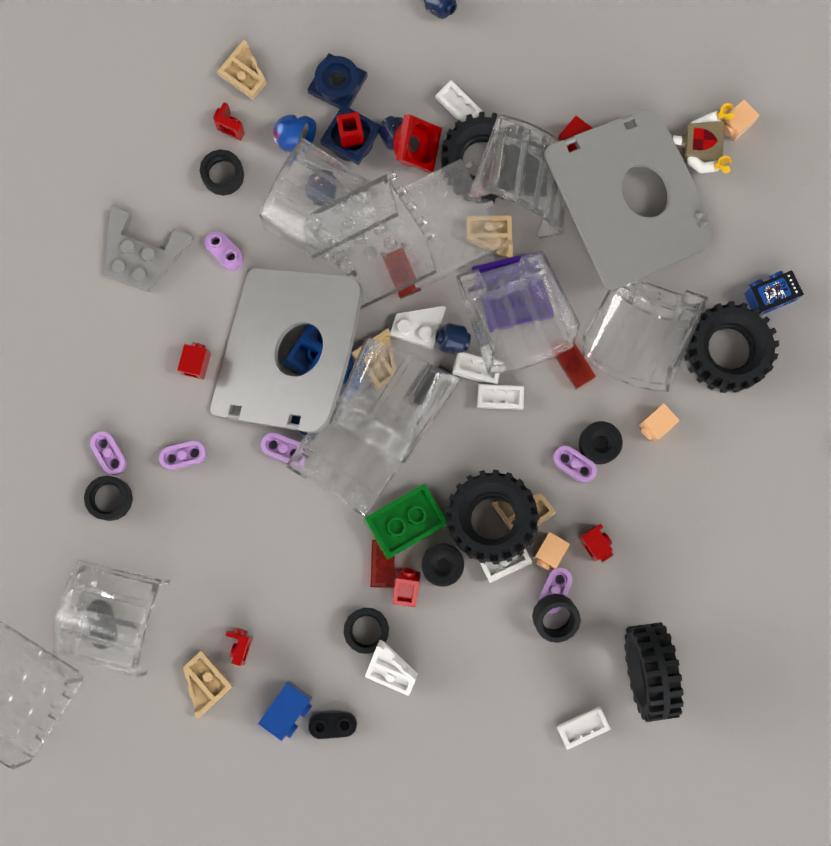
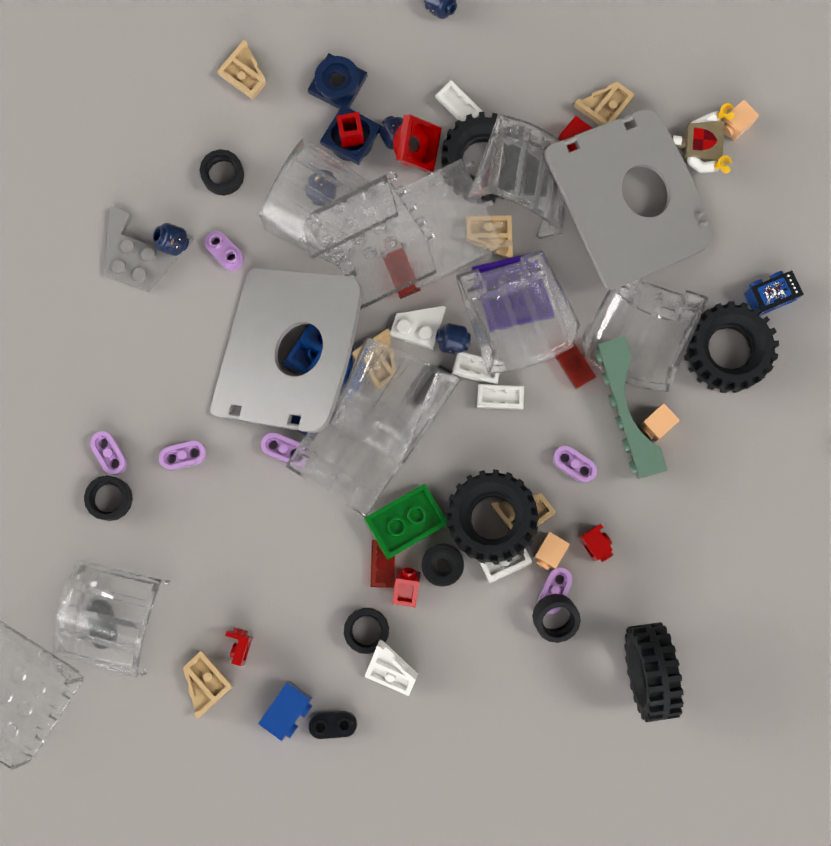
(170, 239): none -> dark blue head
(194, 360): red brick -> none
(227, 123): red bracket -> none
(288, 131): blue helmet -> none
(583, 727): white plate -> none
(604, 430): black tyre -> none
(605, 104): none -> tan wing
(646, 456): none -> sand green arch

